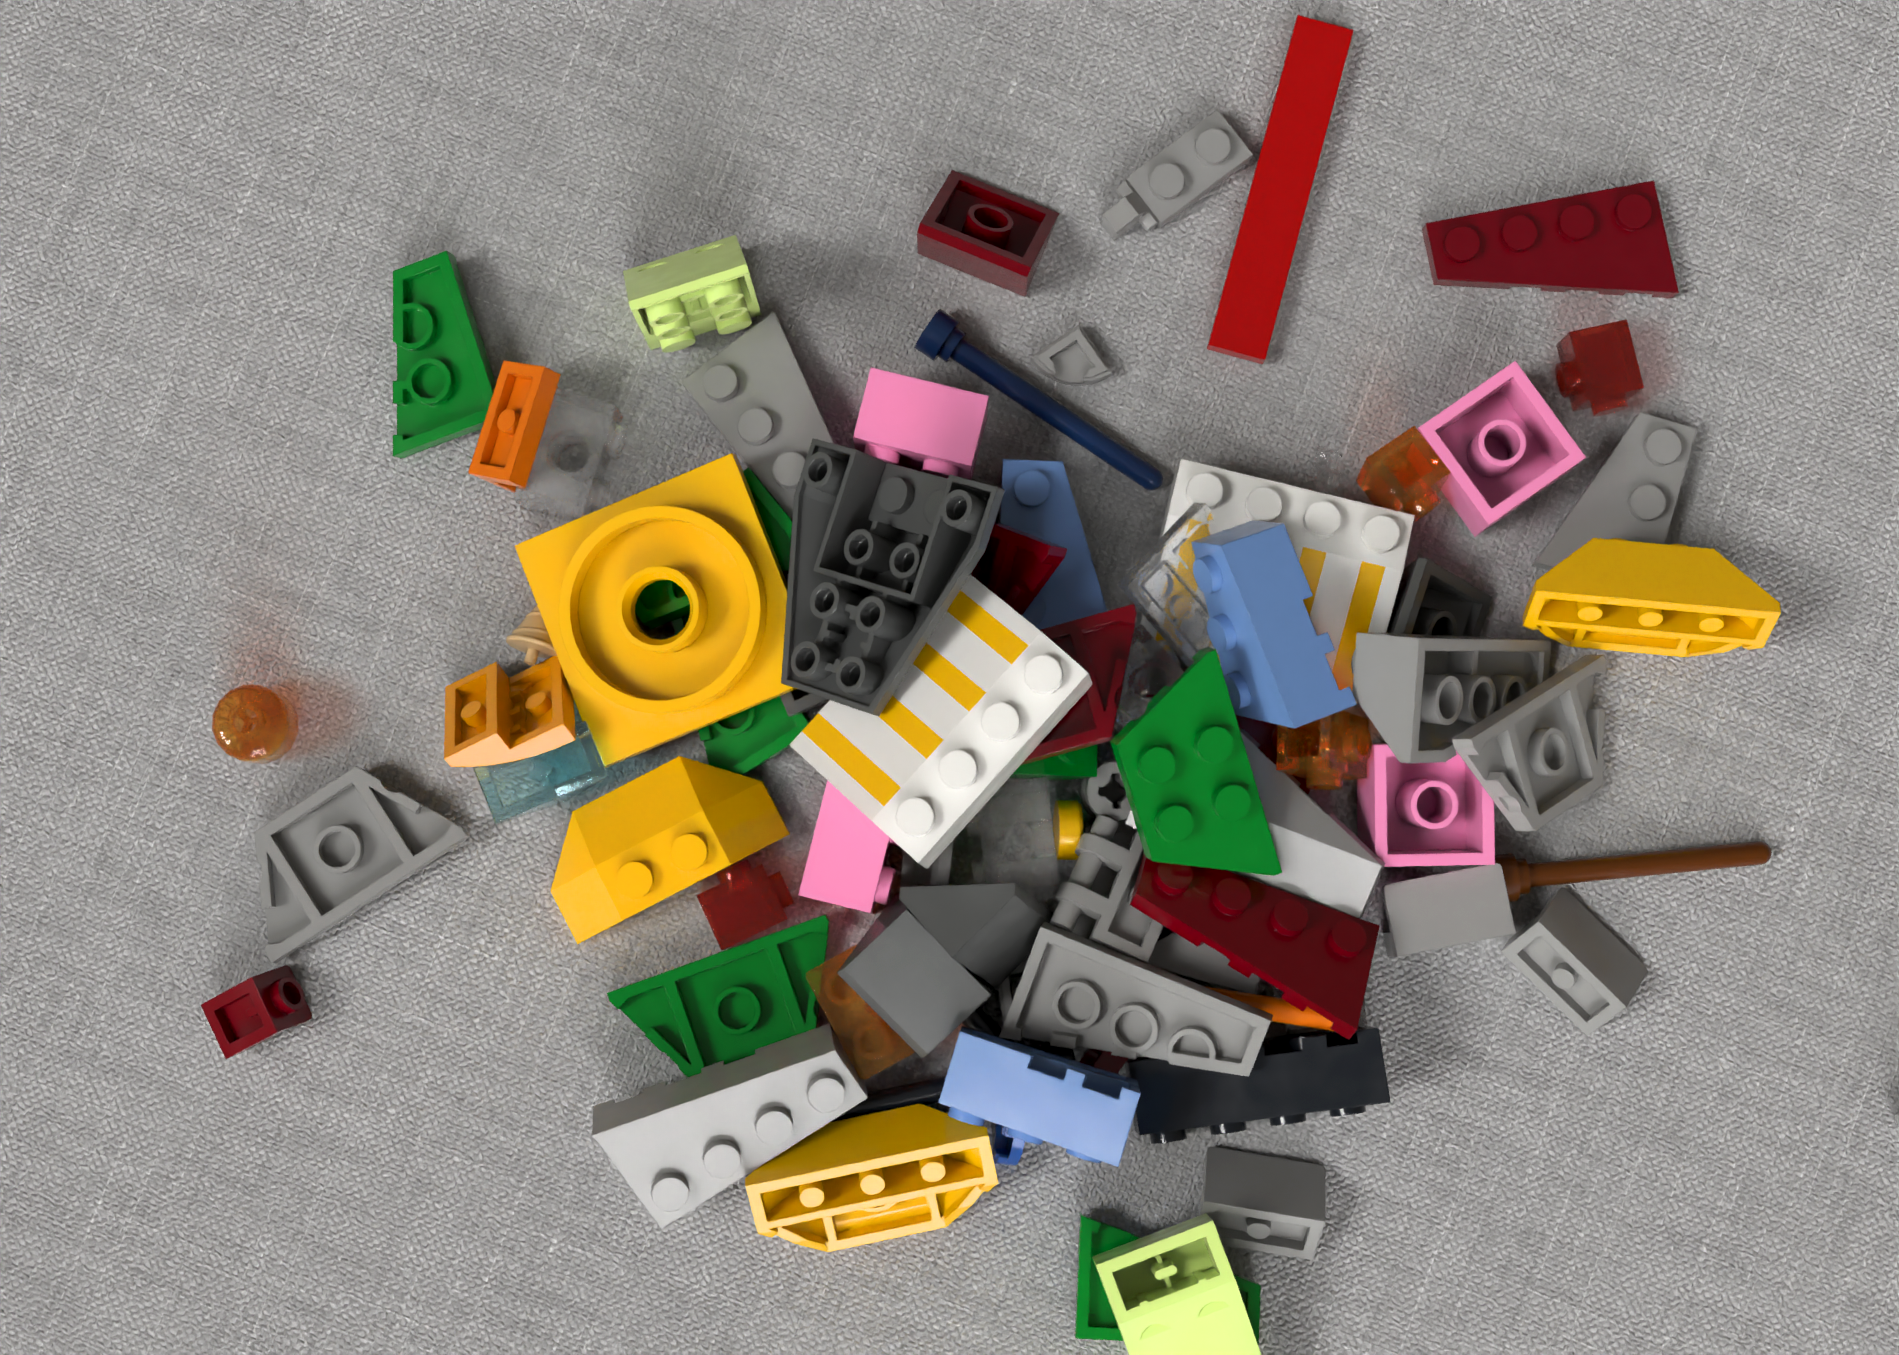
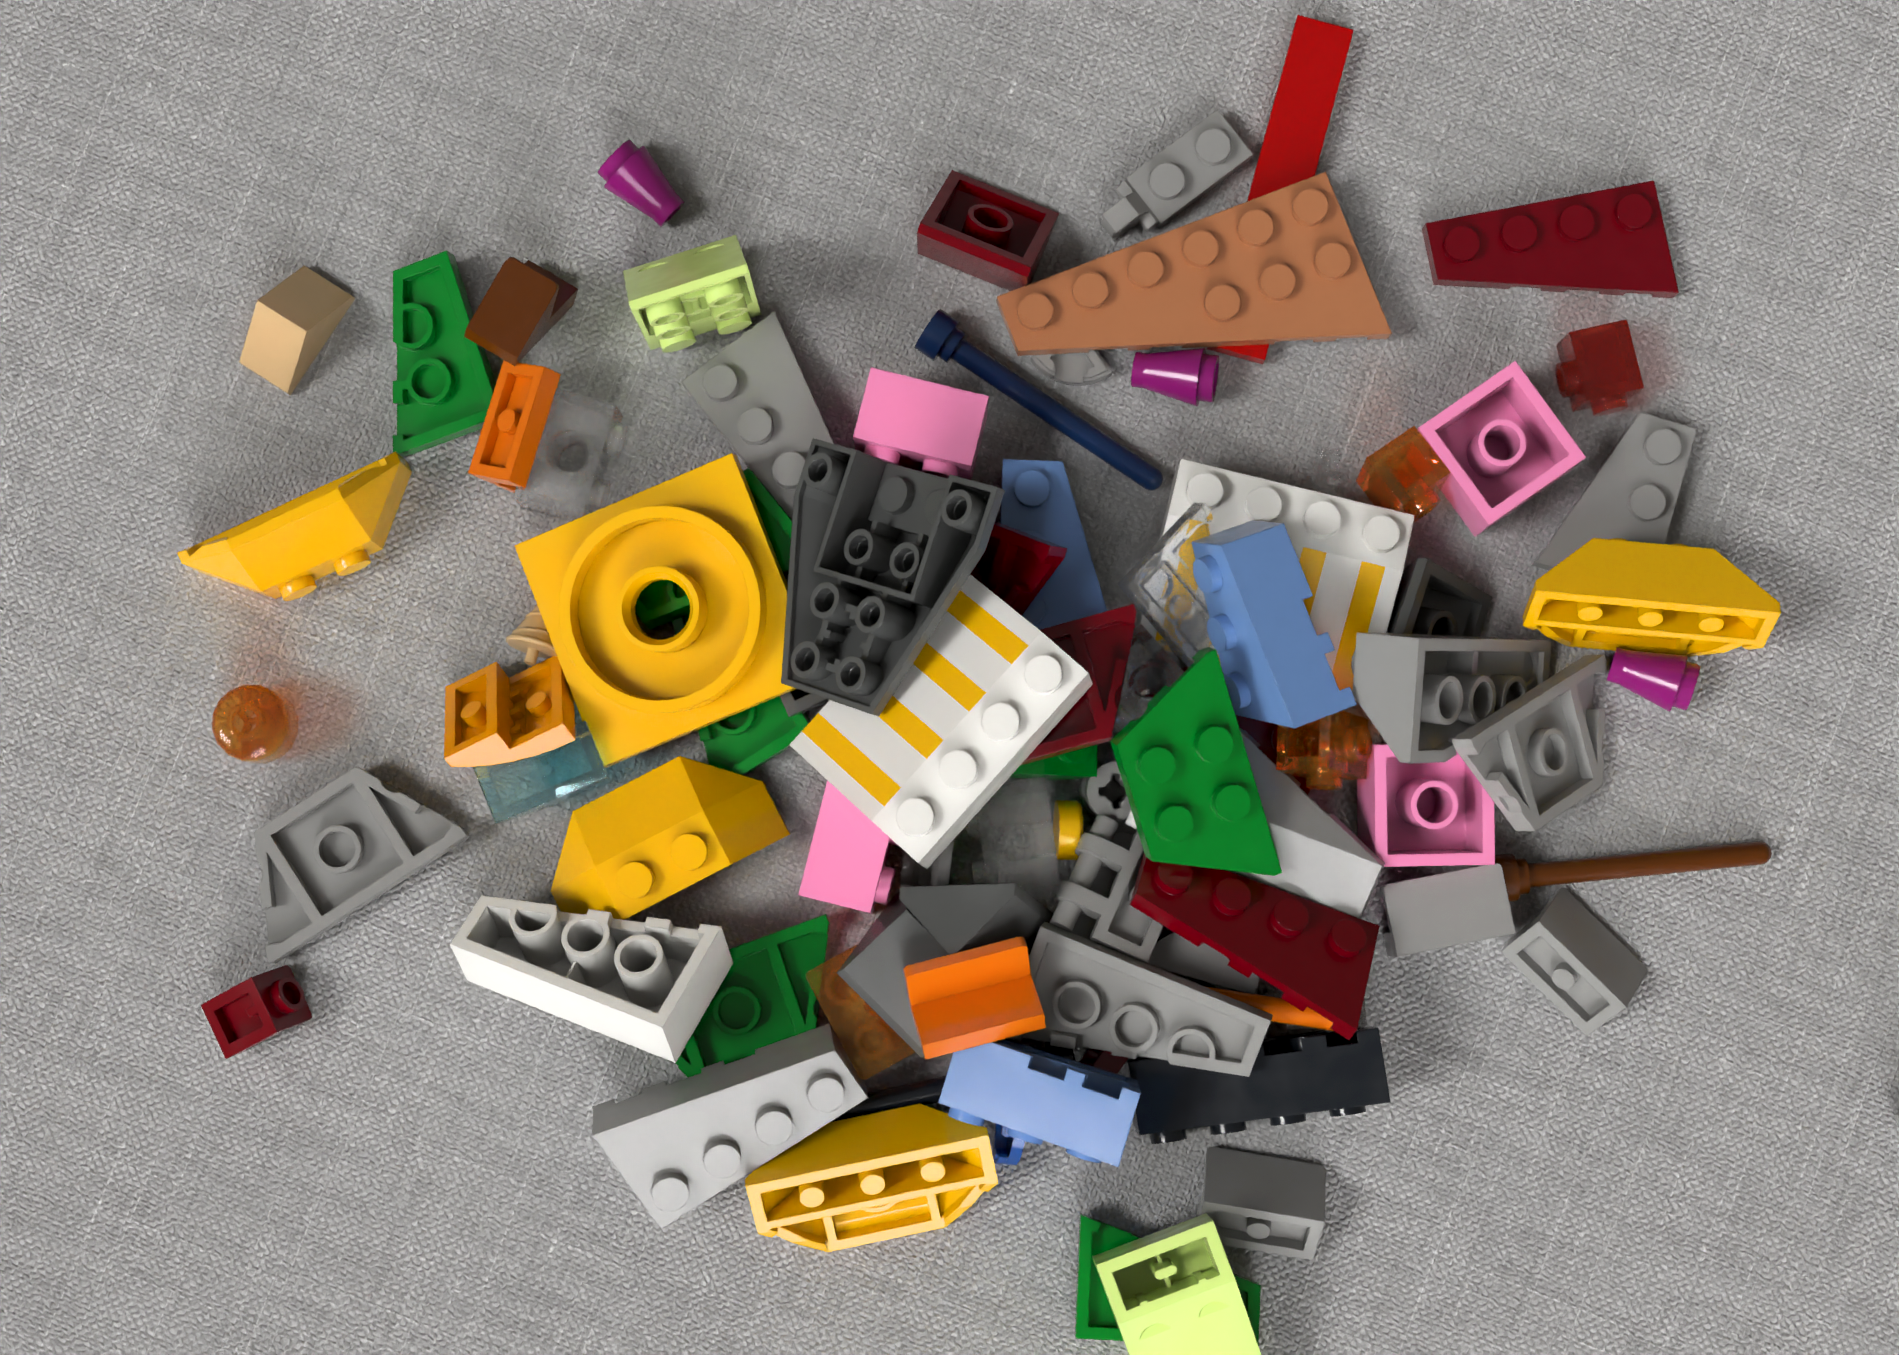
(292, 327): none -> tan slope
(309, 535): none -> yellow wedge
(519, 309): none -> reddish brown slope
(602, 972): none -> white wedge
(640, 182): none -> magenta cone
(745, 903): clear red brick -> none
(973, 997): none -> orange panel
(1178, 374): none -> magenta cone
(1230, 279): none -> nougat wing
(1657, 677): none -> magenta cone

